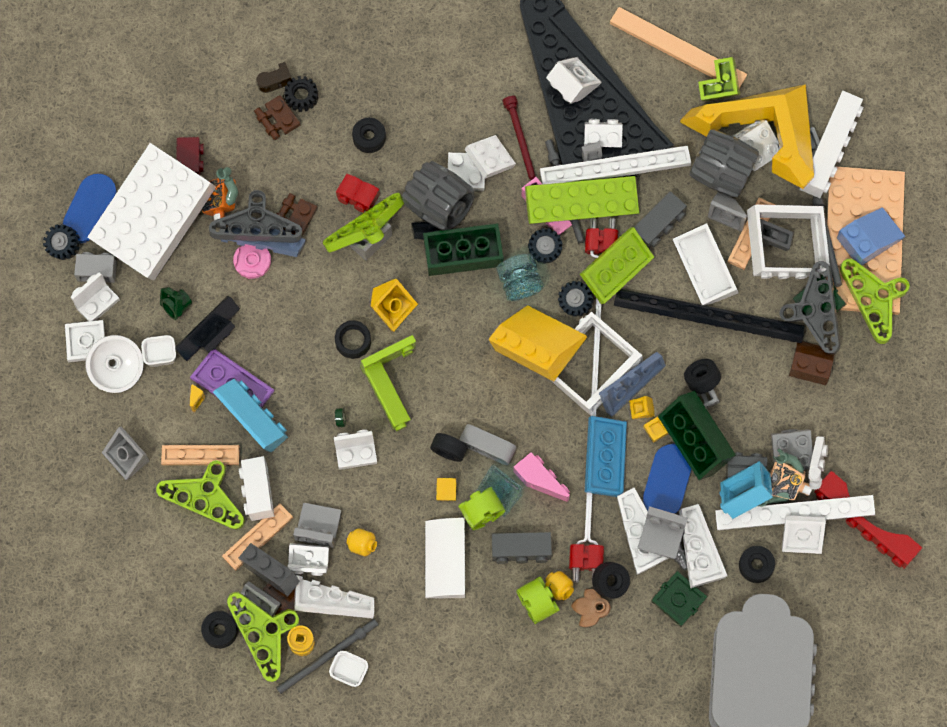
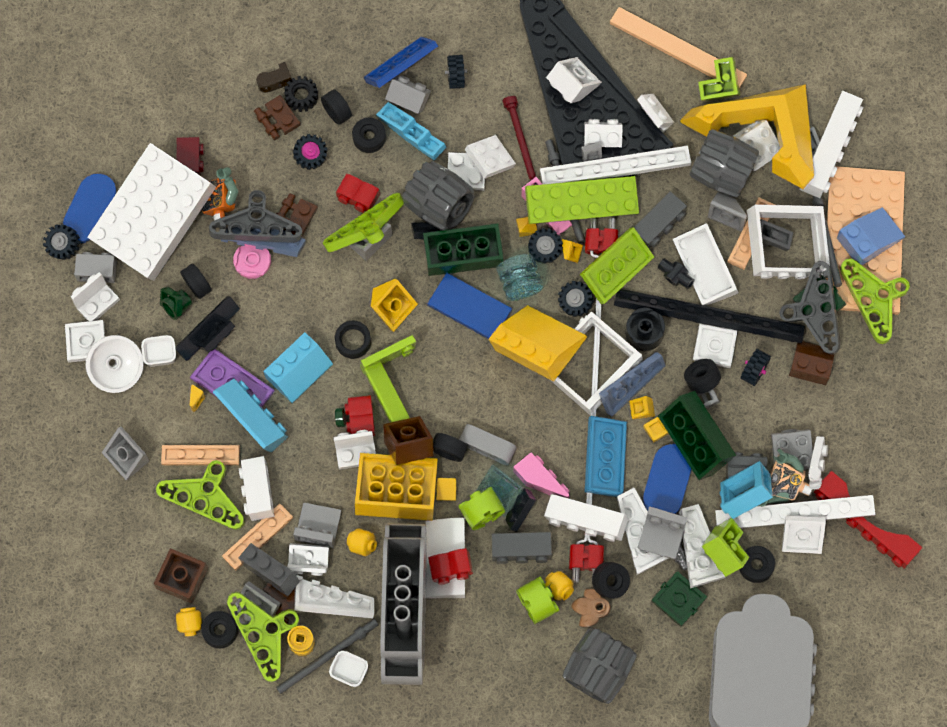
(181, 575): none -> reddish brown brick
(189, 621): none -> yellow head
(196, 281): none -> black tyre
(298, 367): none -> medium azure slope
(310, 151): none -> black wheel
(336, 107): none -> black tyre
(360, 413): none -> red brick
(394, 489): none -> yellow slope
(400, 62): none -> blue tile
(403, 604): none -> light grey brick
(408, 94): none -> light grey brick
(408, 440): none -> reddish brown brick
(411, 131): none -> medium azure slope
(450, 566): none -> red brick
(456, 71): none -> black wheel
(468, 306): none -> blue tile
(520, 509): none -> black plate
(524, 227): none -> yellow slope
(571, 250): none -> yellow slope
(586, 517): none -> white brick
(599, 665): none -> dark grey wheel
(654, 327): none -> black brick
(655, 111): none -> white bracket
(676, 273): none -> black axle
(715, 344): none -> white plate
(724, 548): none -> lime brick
(755, 367): none -> black wheel

